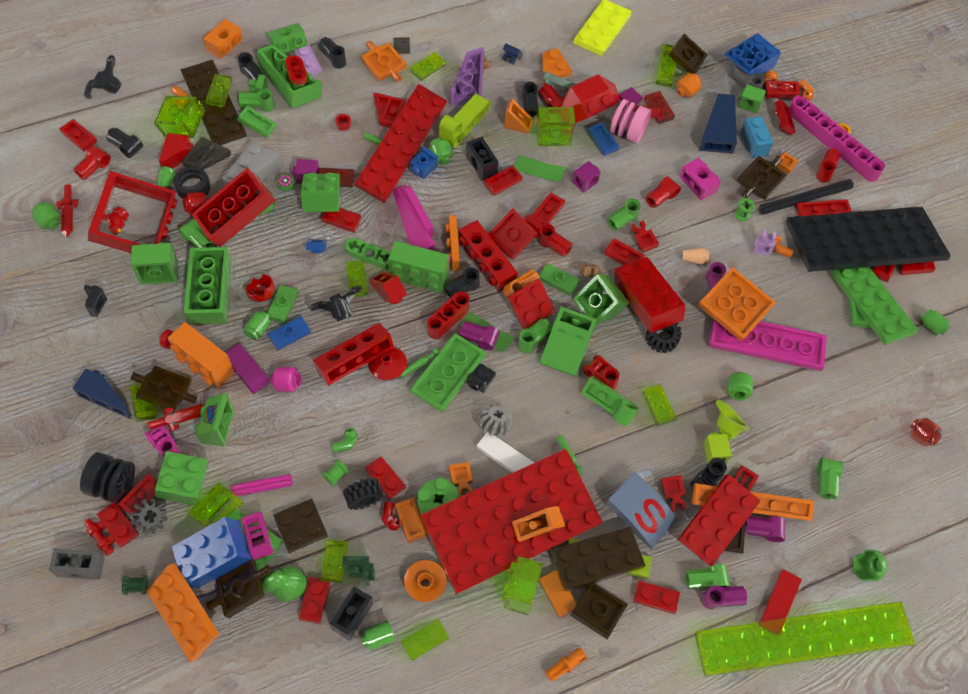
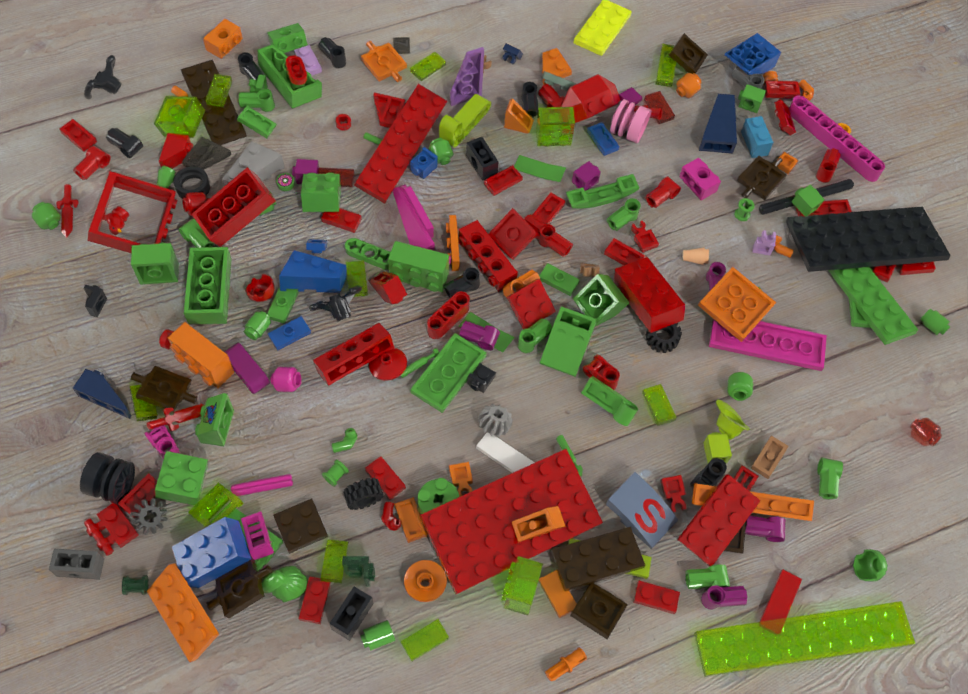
(312, 273): none -> blue wedge
(603, 195): none -> bright green slope
(769, 457): none -> medium nougat plate
(807, 200): none -> bright green brick

